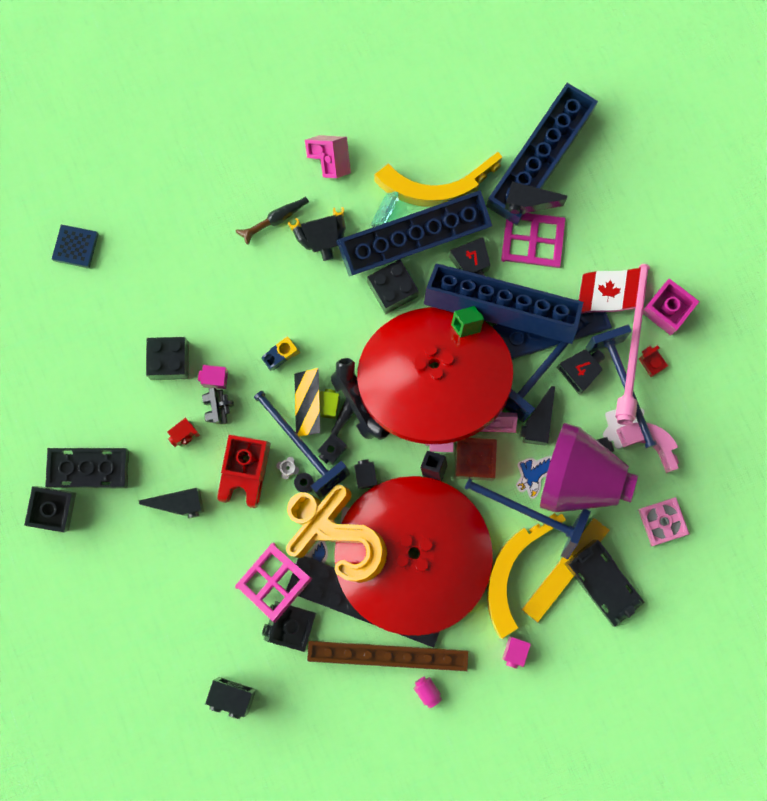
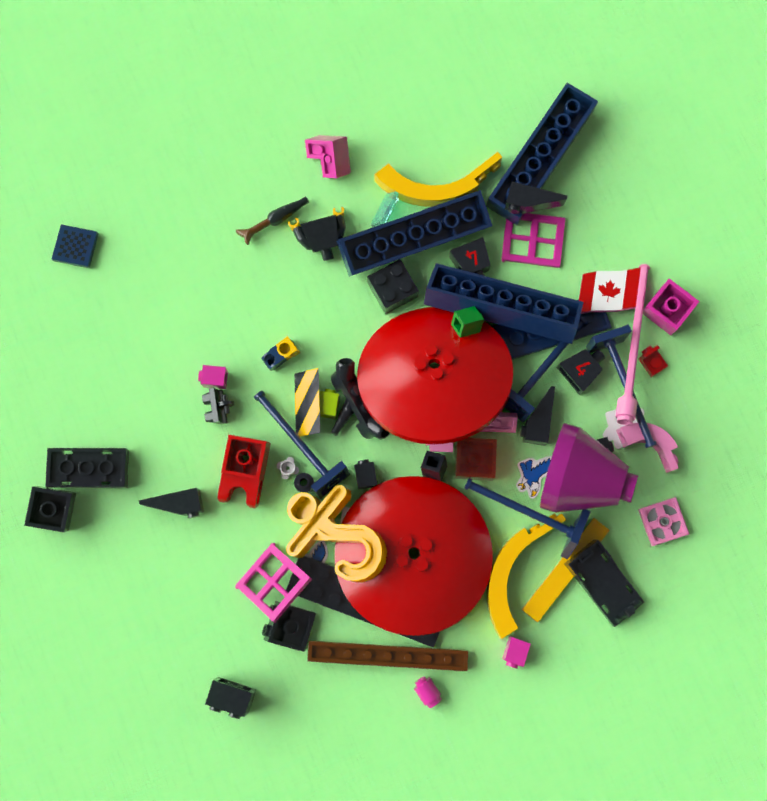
(167, 358): black brick -> none
(182, 433): red brick -> none
(339, 447): black brick -> none

